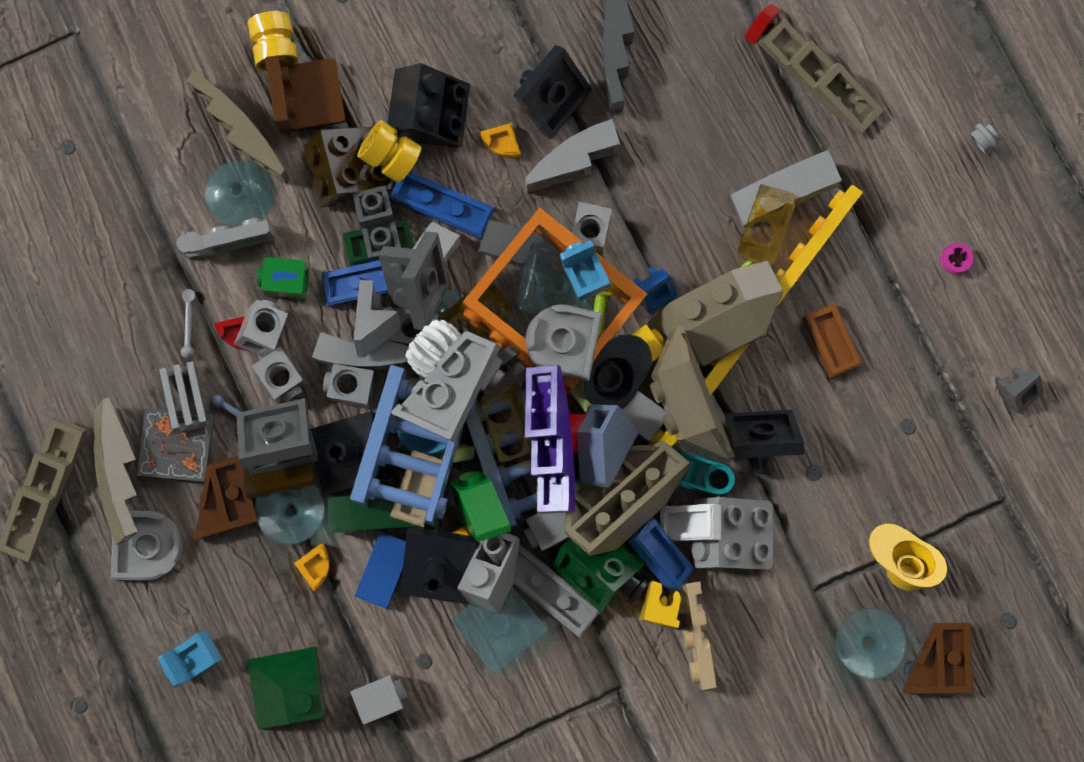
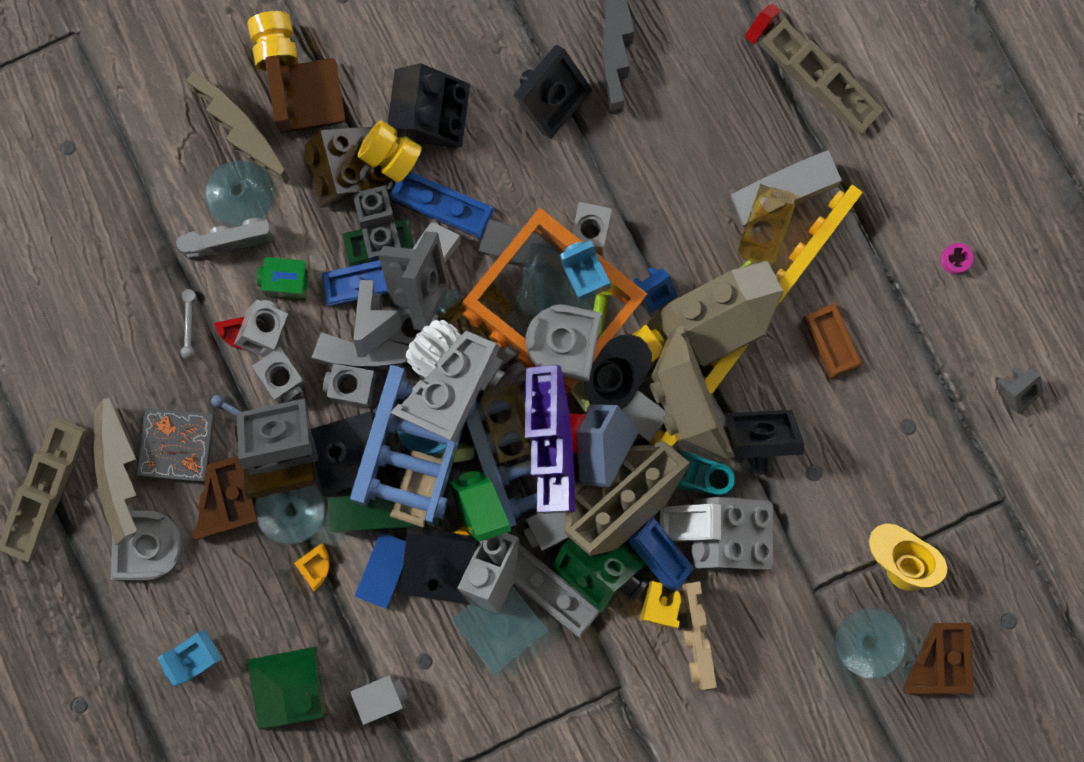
(178, 373): light grey tile -> none
(502, 141): light orange tile -> none
(573, 157): light grey slope -> none
(985, 138): light grey plate -> none

